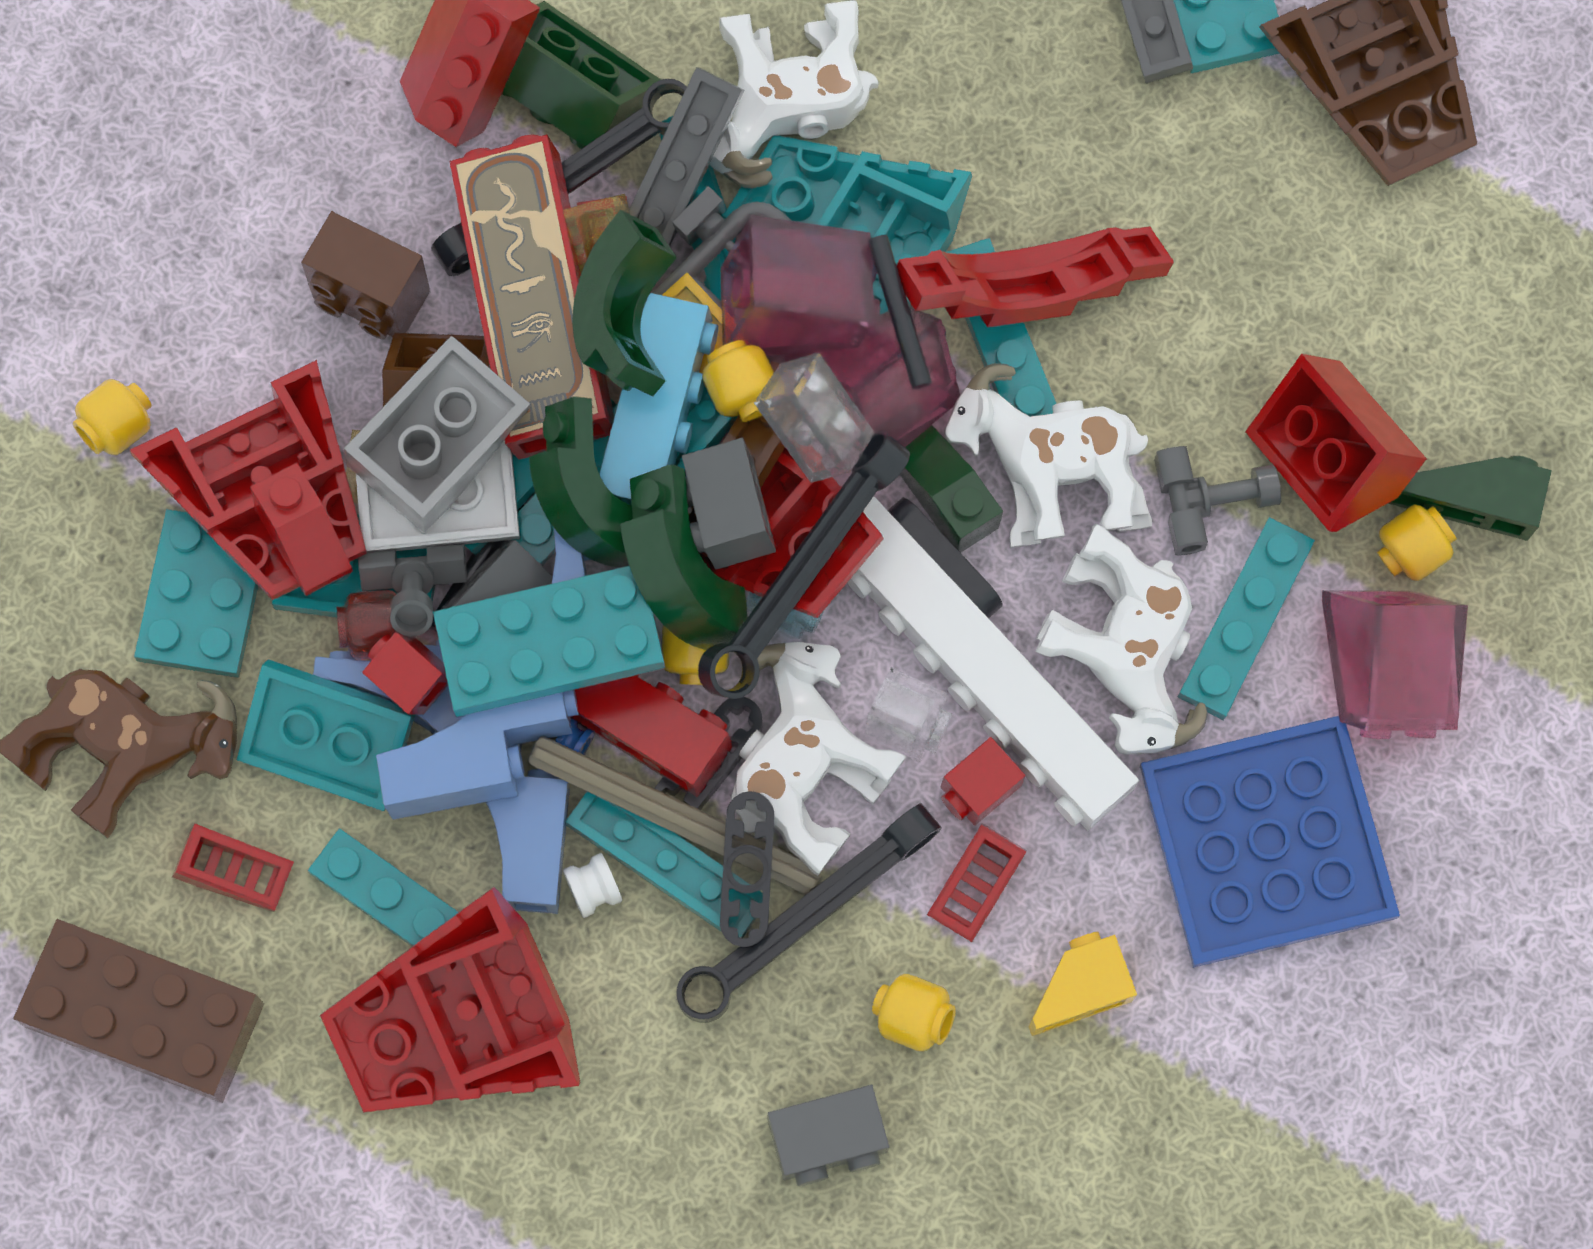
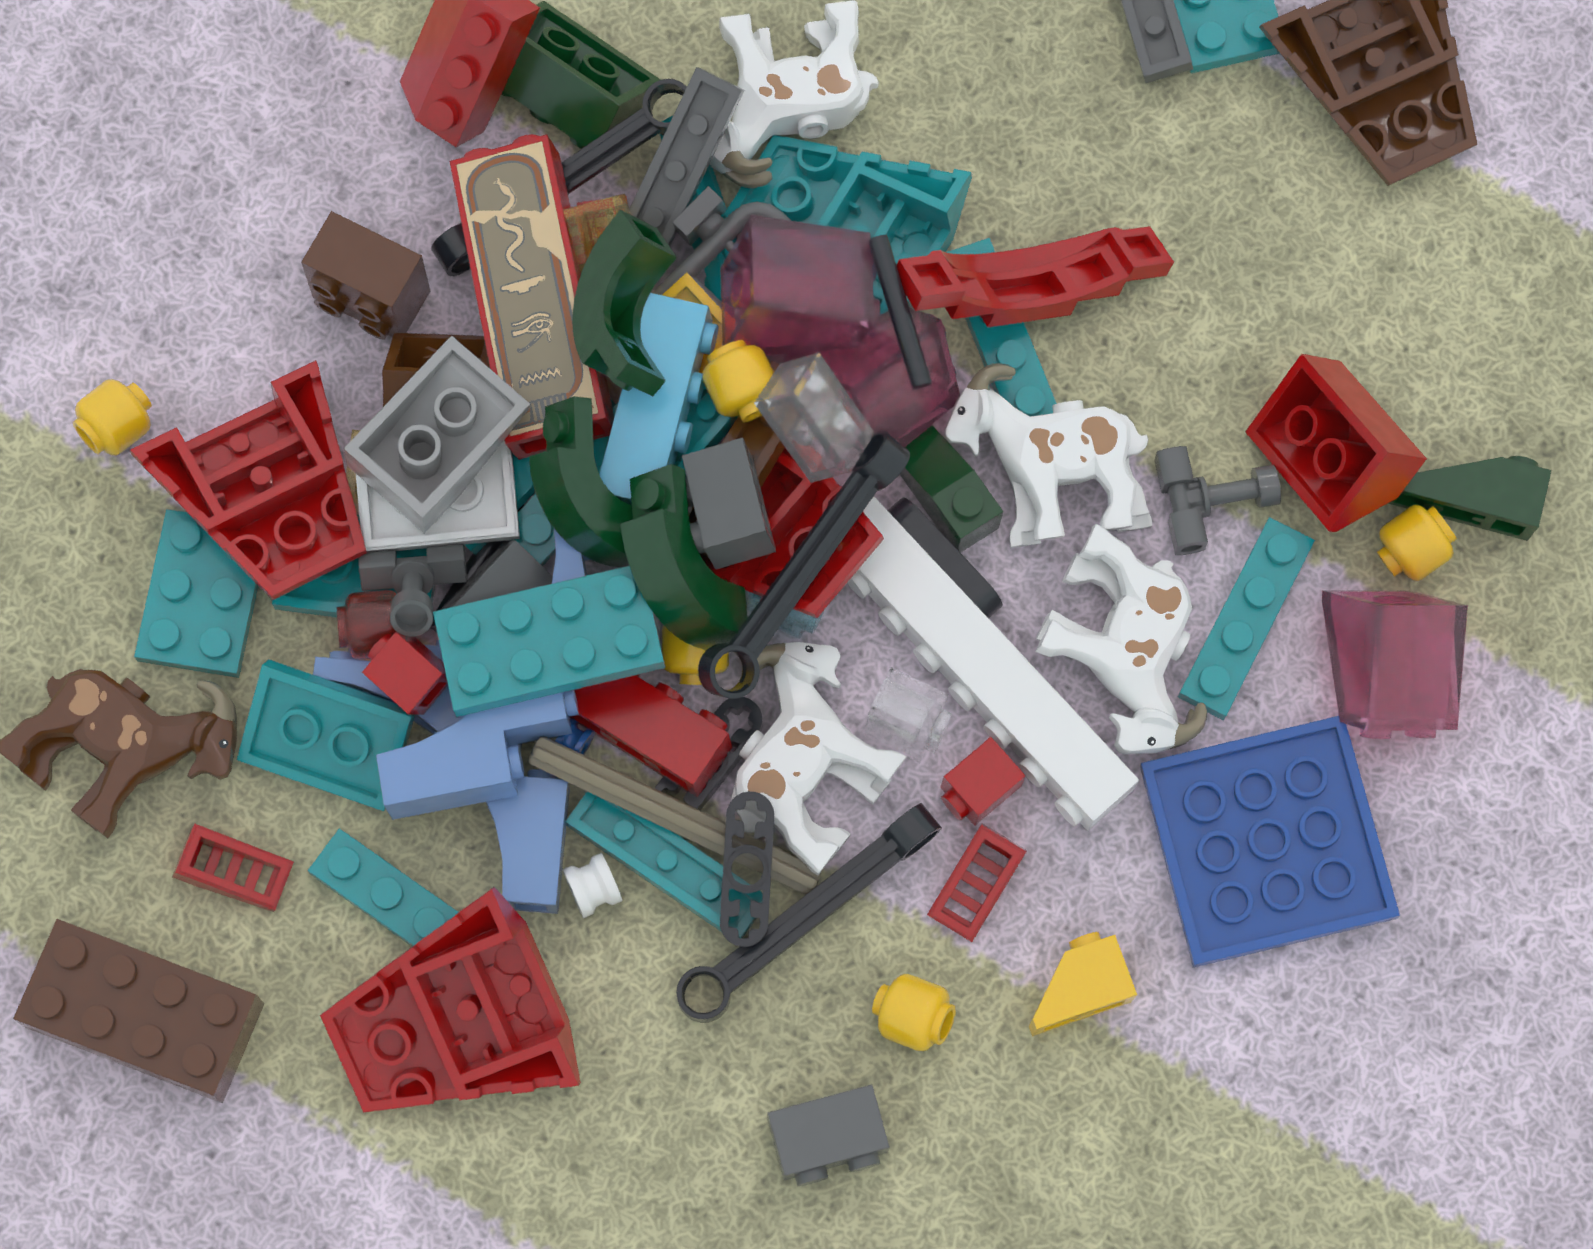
(300, 528): red slope -> none

